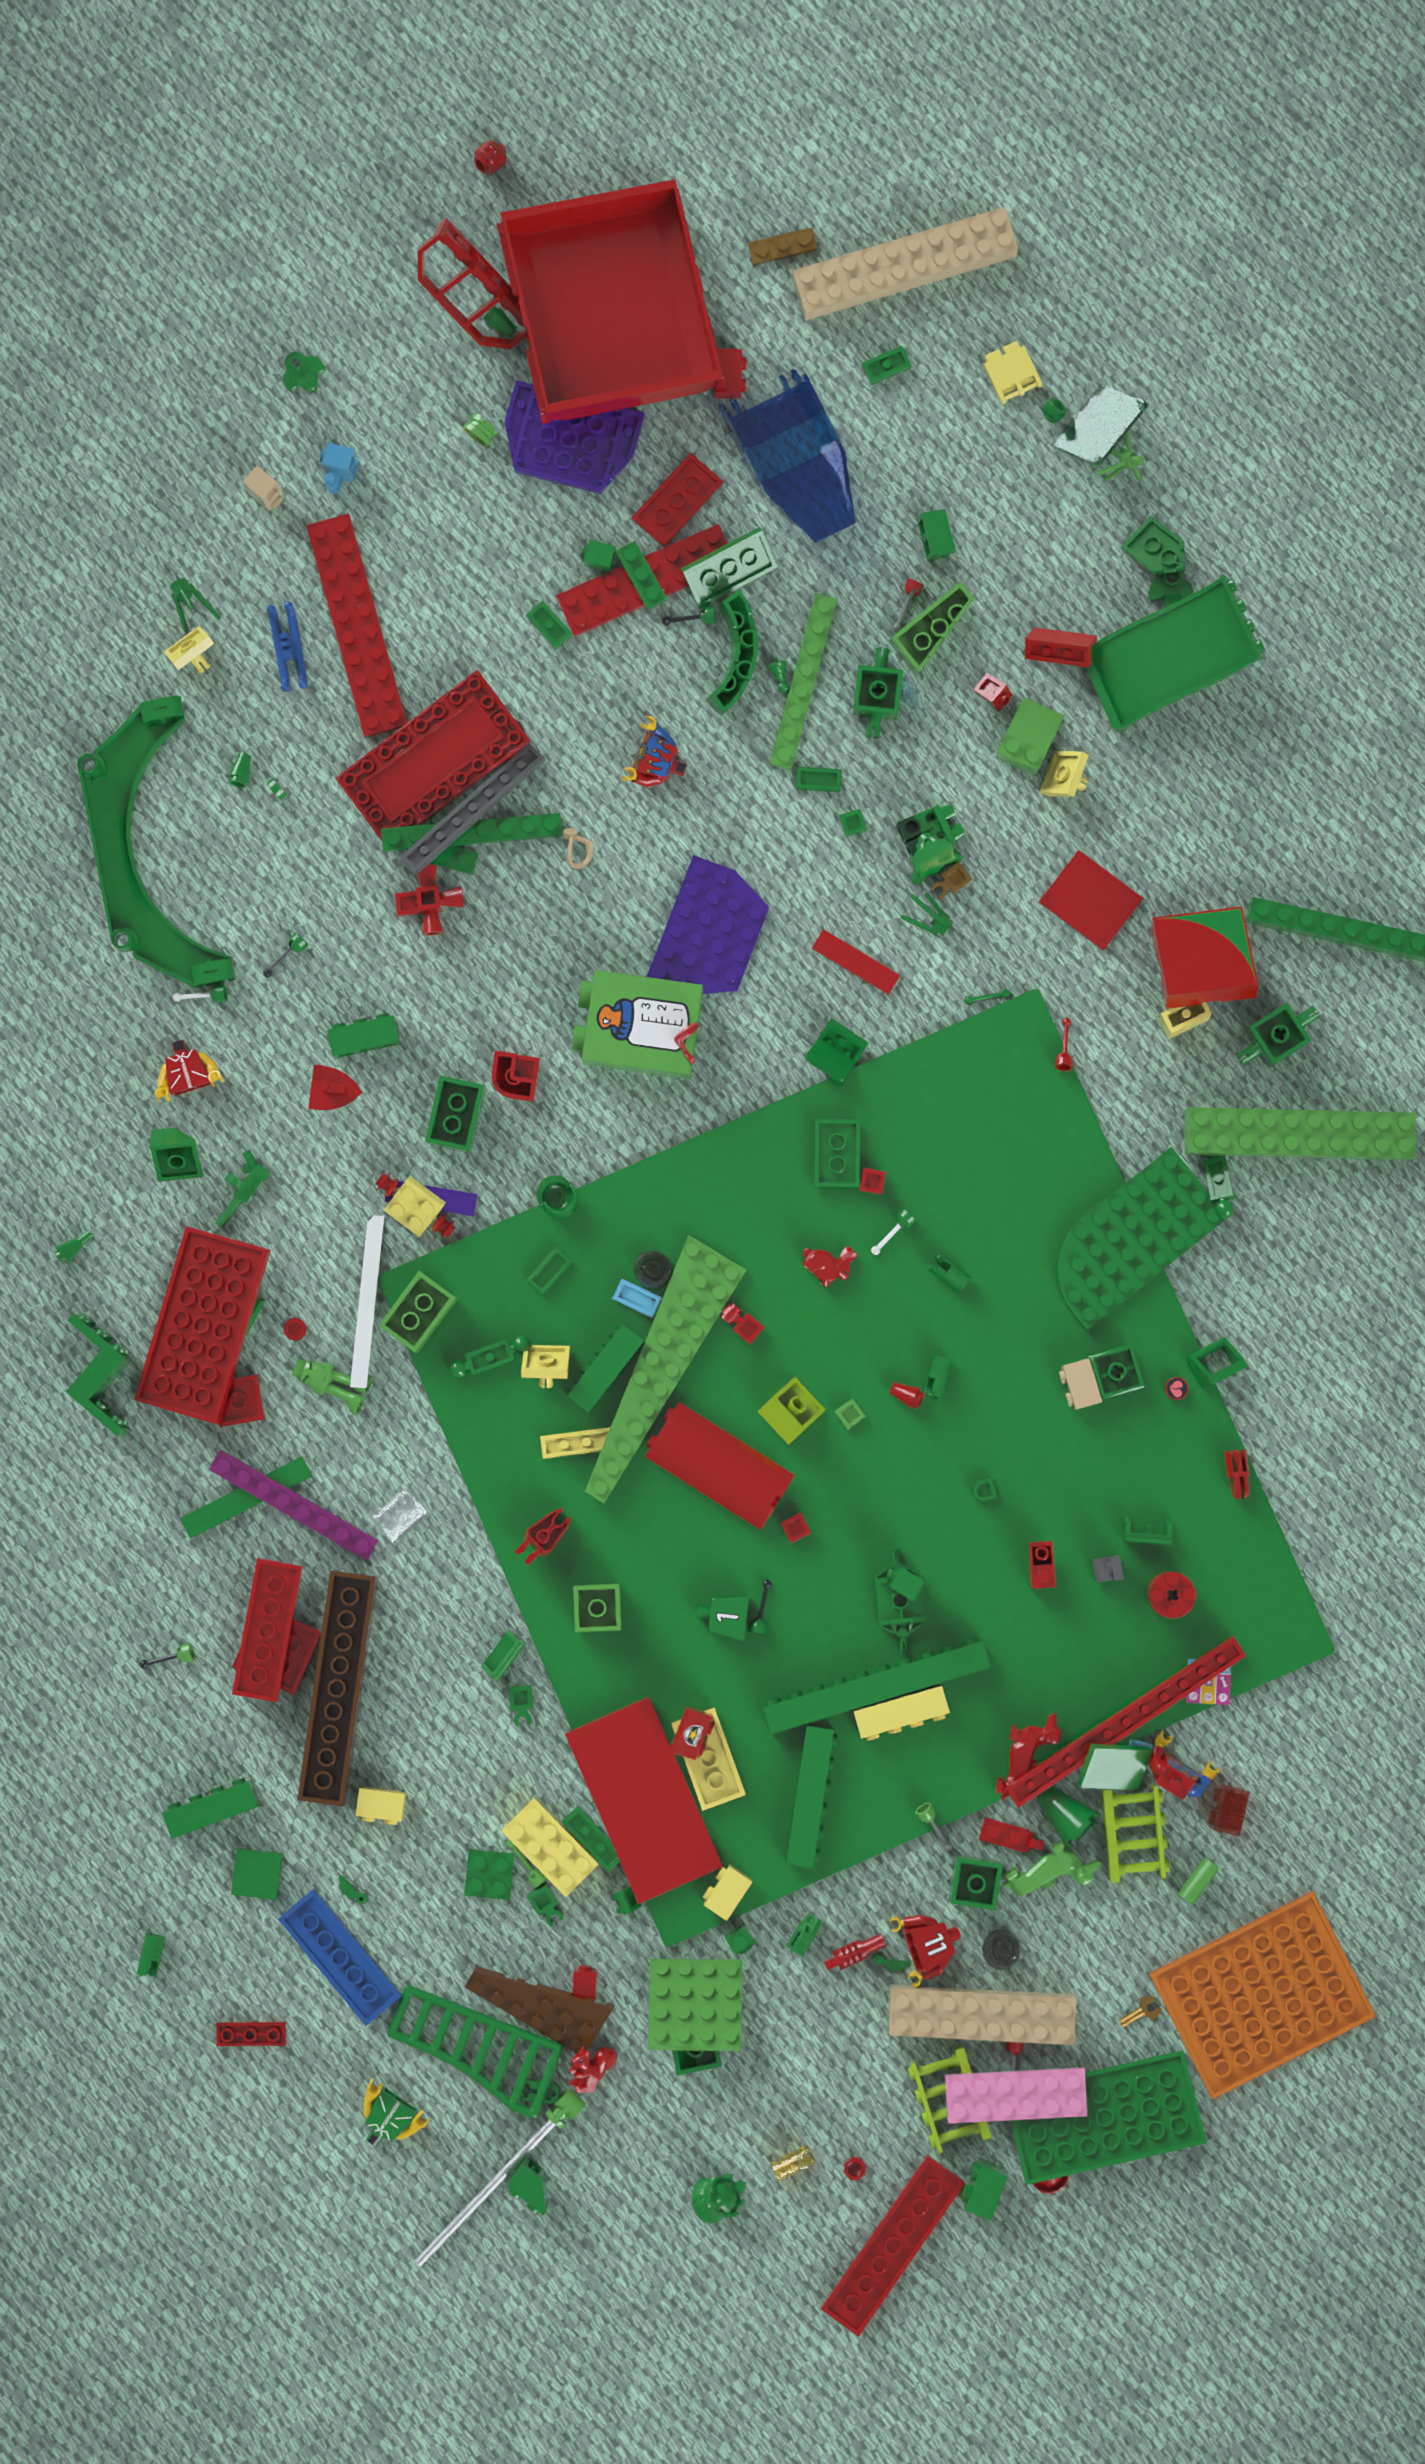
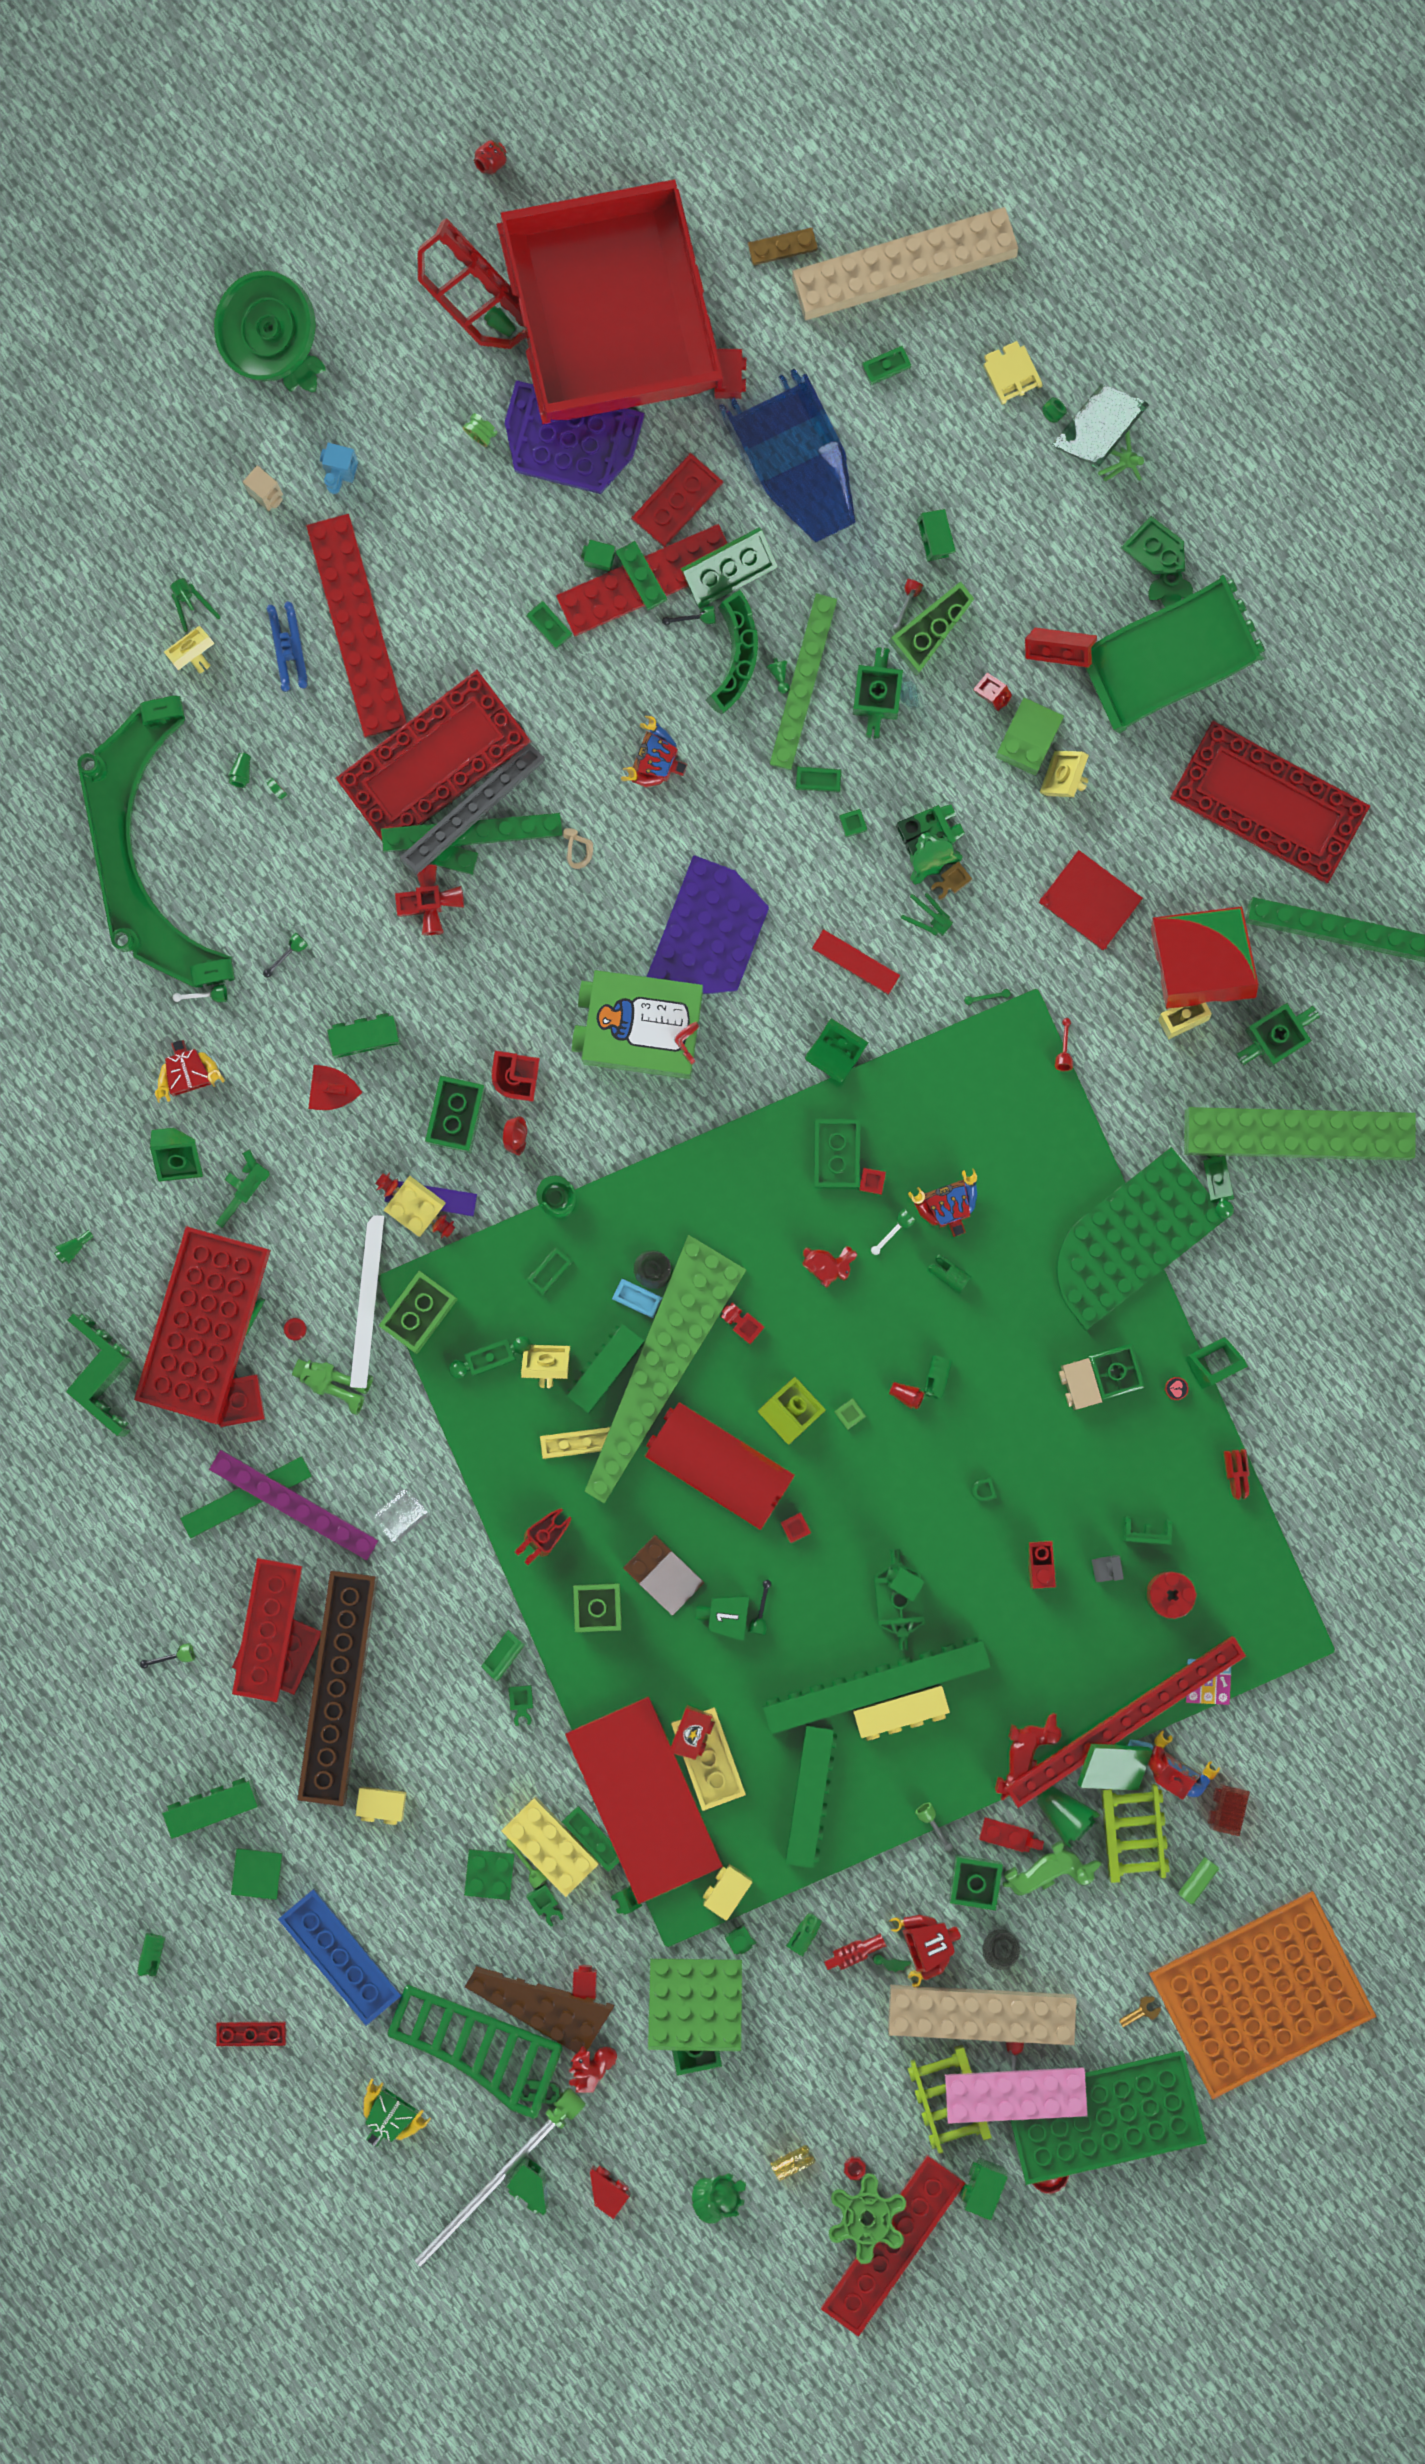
(264, 326): none -> green container
(351, 1892): green piece -> none
(515, 1135): none -> red hat
(607, 2193): none -> red slope
(663, 1575): none -> slope
(852, 2222): none -> bright green plate
(948, 1204): none -> torso
(1270, 802): none -> red tile

